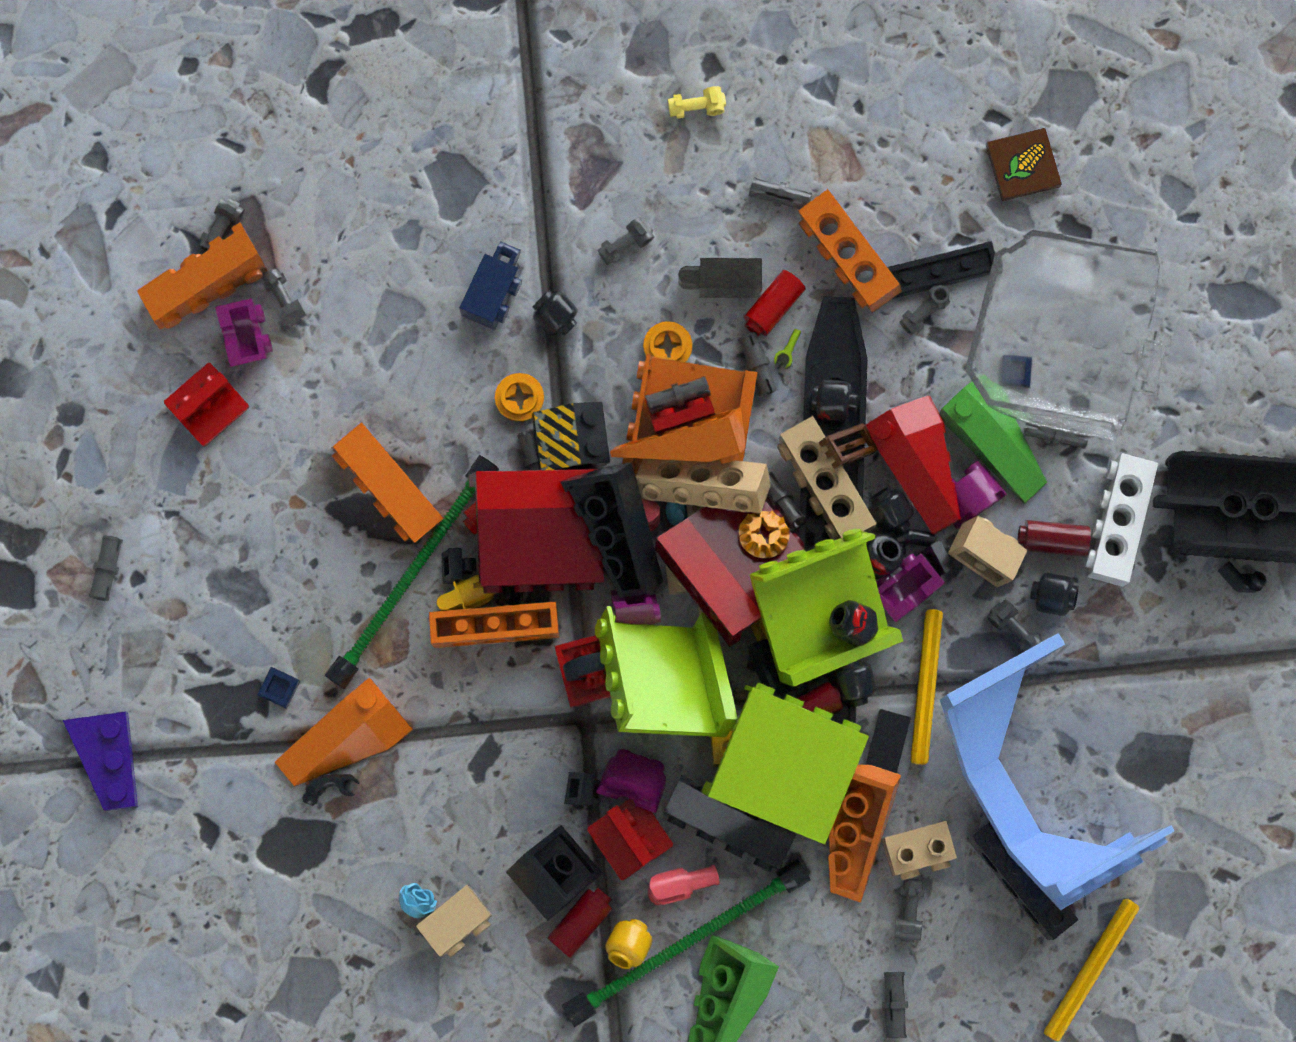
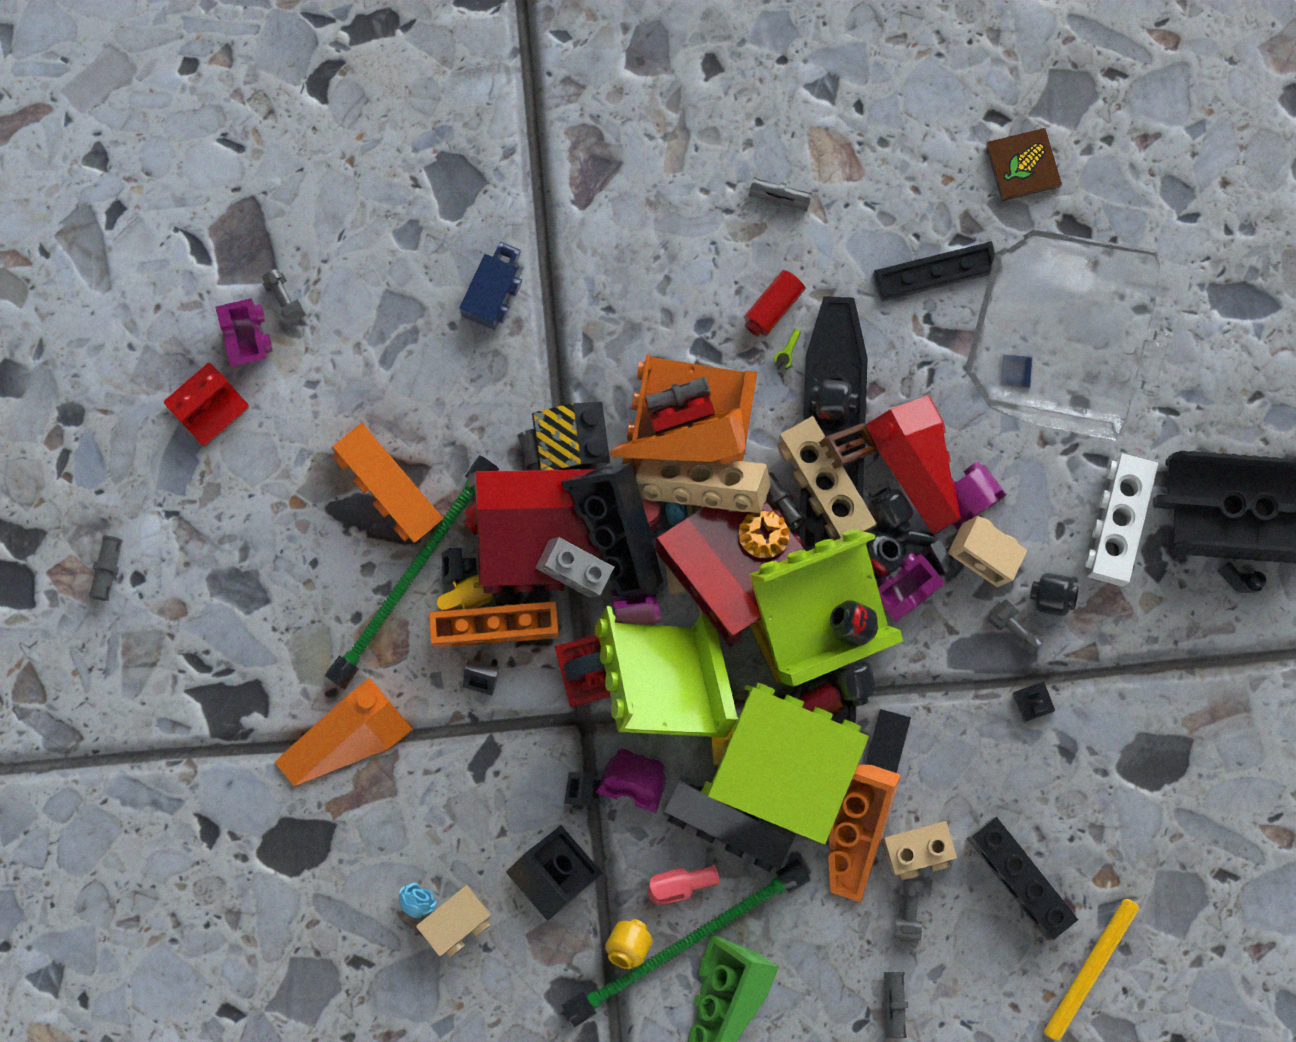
(107, 757): dark purple wing -> none
(203, 279): orange wedge -> none
(228, 212): dark grey bar -> none
(279, 687): dark blue tile -> none
(318, 785): black piece -> none
(480, 676): none -> black tile
(507, 389): light orange gear -> none
(555, 313): black head -> none
(574, 567): none -> light grey brick
(580, 921): dark red brick -> none
(629, 838): red bracket -> none
(639, 232): dark grey bar -> none
(677, 335): light orange gear -> none
(712, 101): light yellow bar -> none
(723, 277): clear smoke brick -> none
(758, 363): dark grey pin -> none
(762, 663): black tile -> none
(827, 210): orange brick -> none
(926, 687): yellow axle -> none
(938, 299): dark grey bar -> none
(995, 441): bright green wedge -> none
(1034, 701): none -> black tile
(1055, 436): dark grey pin -> none
(1055, 538): dark red brick -> none
(1058, 865): light blue panel -> none

